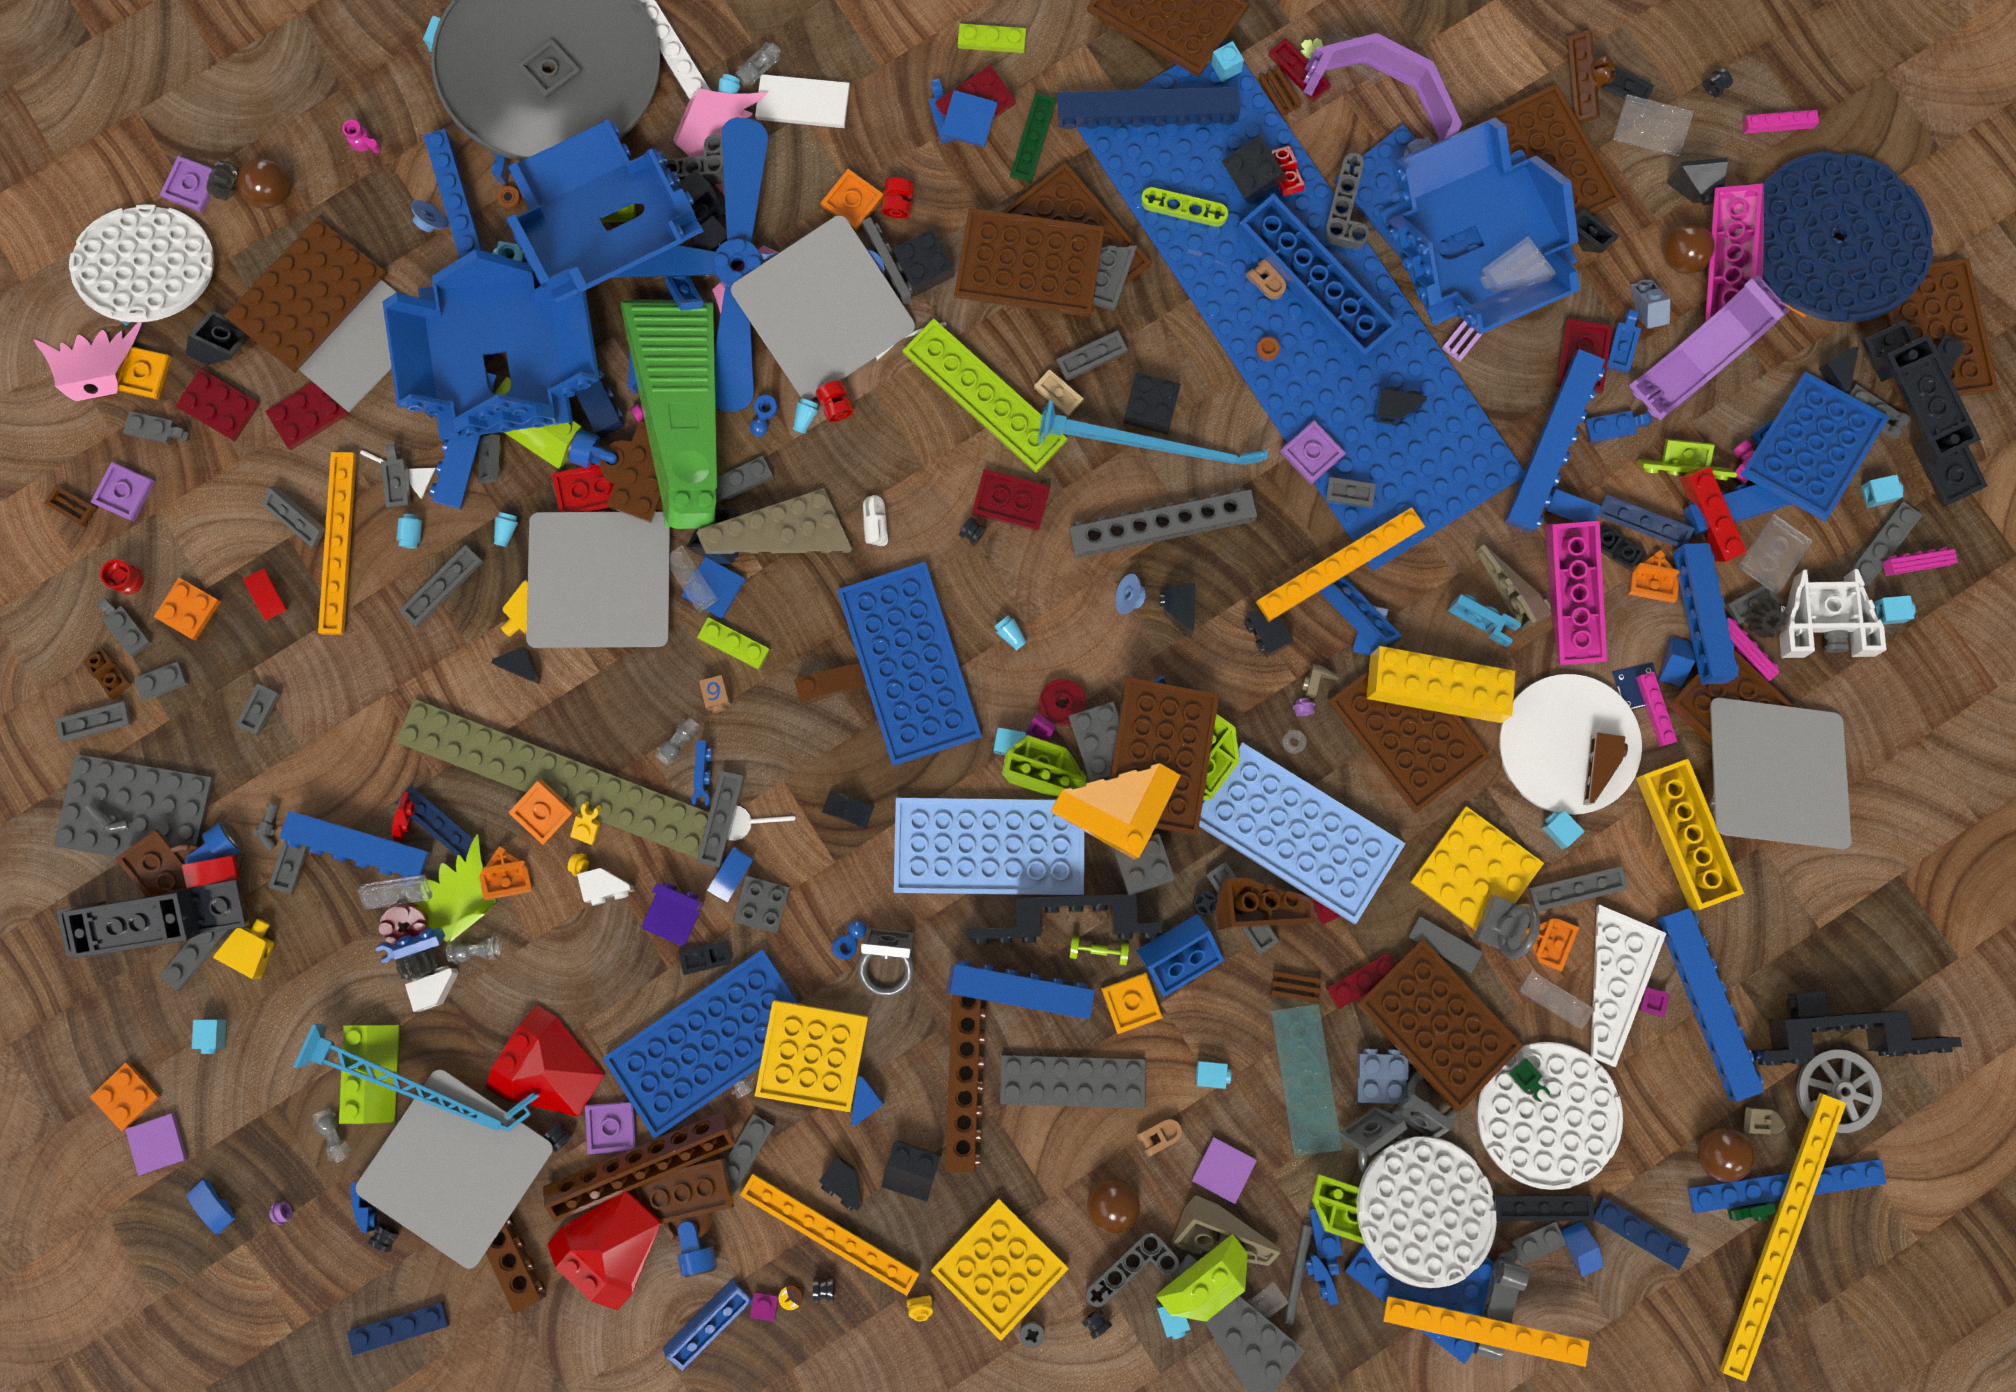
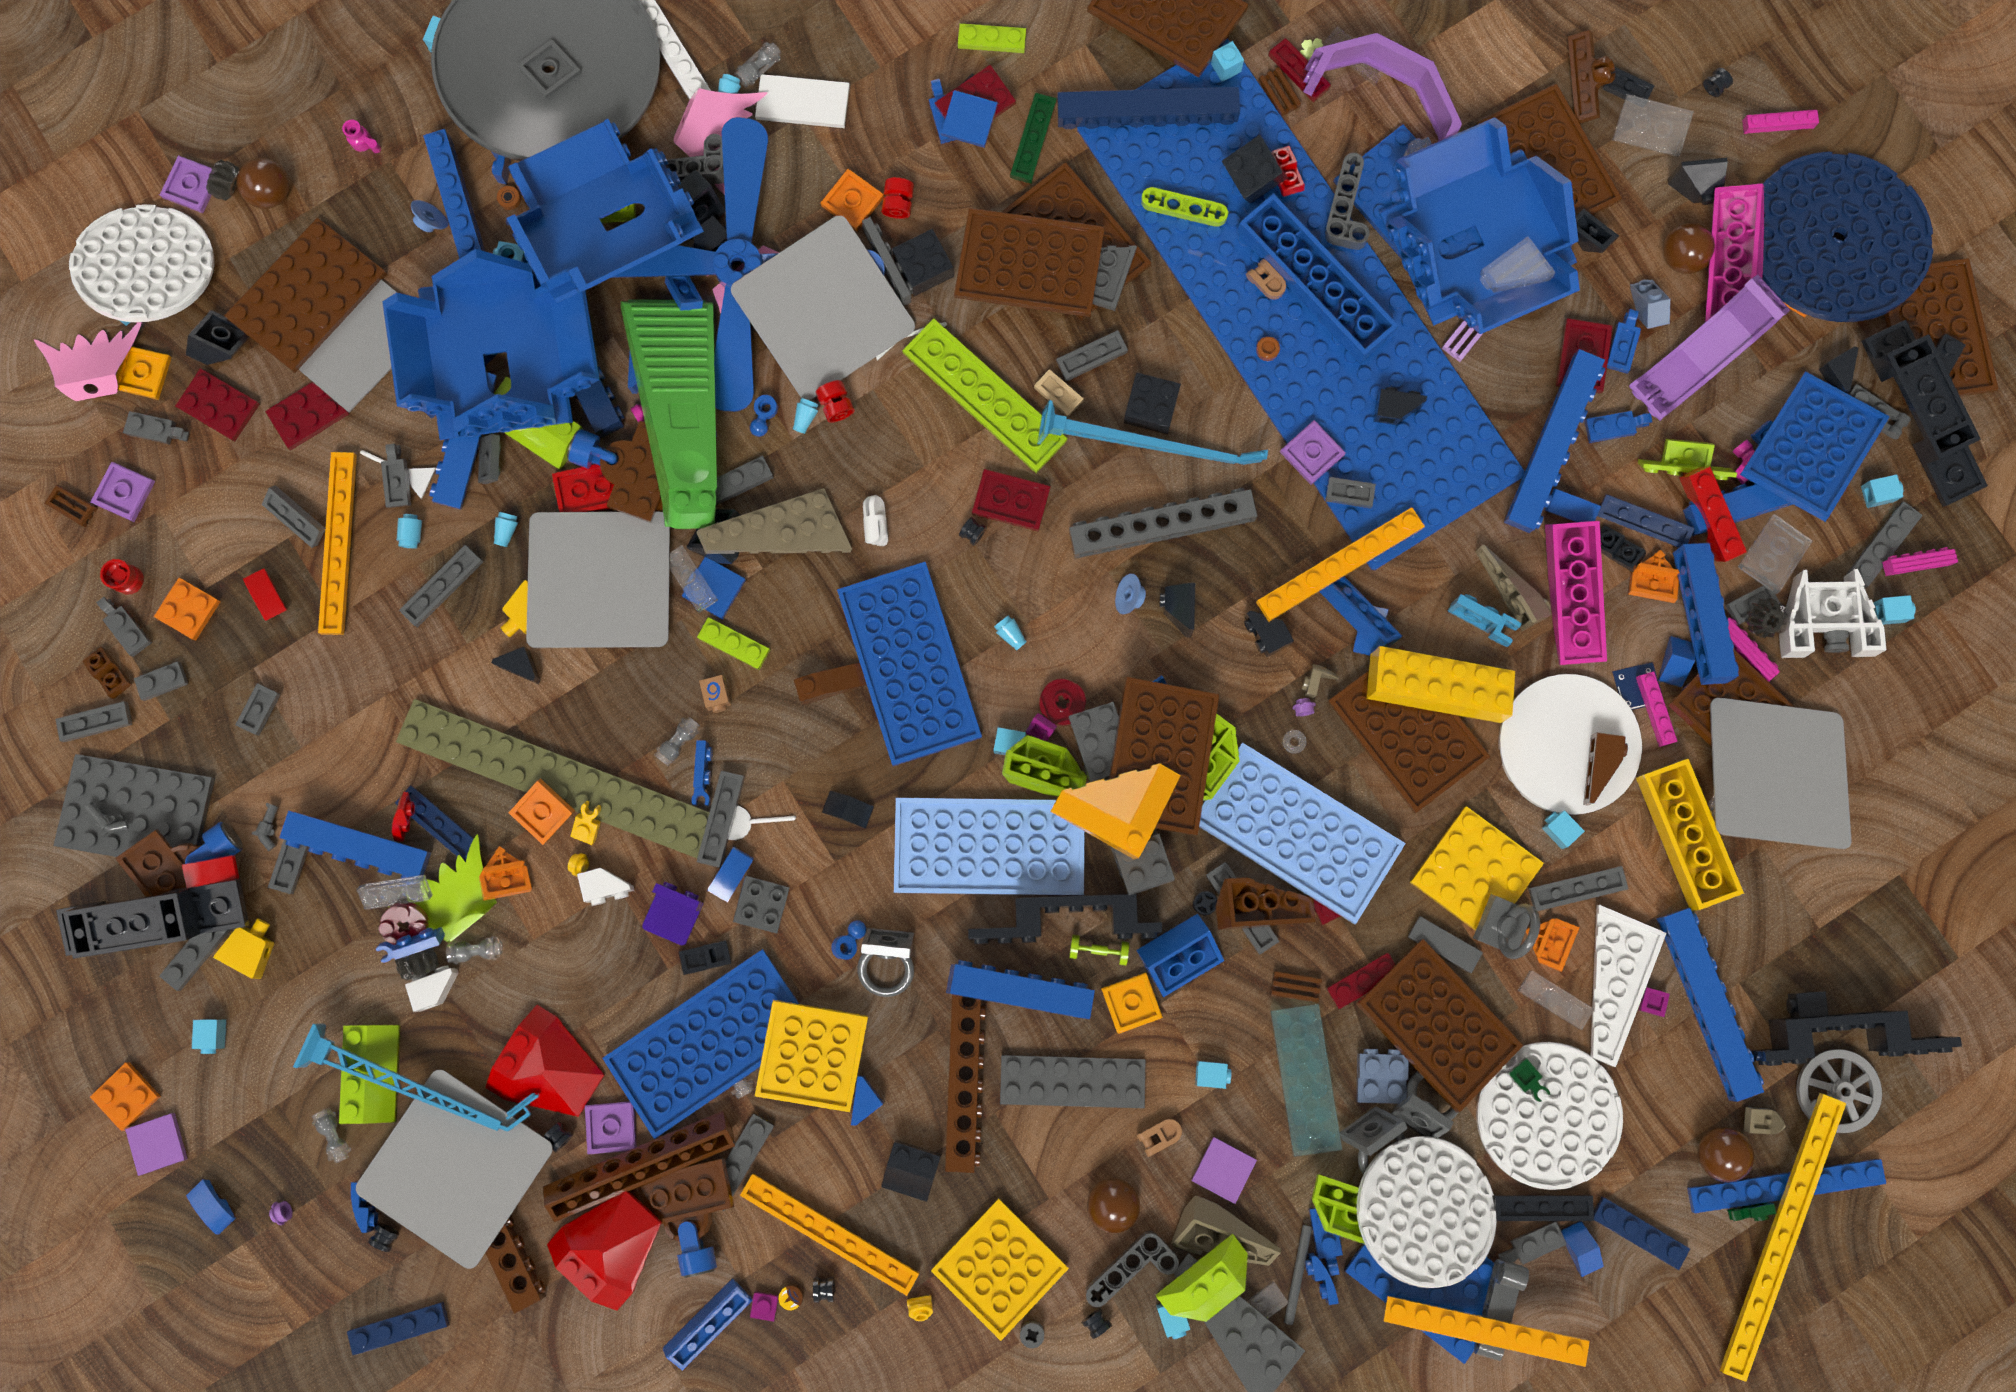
(844, 1182): black slope -> none

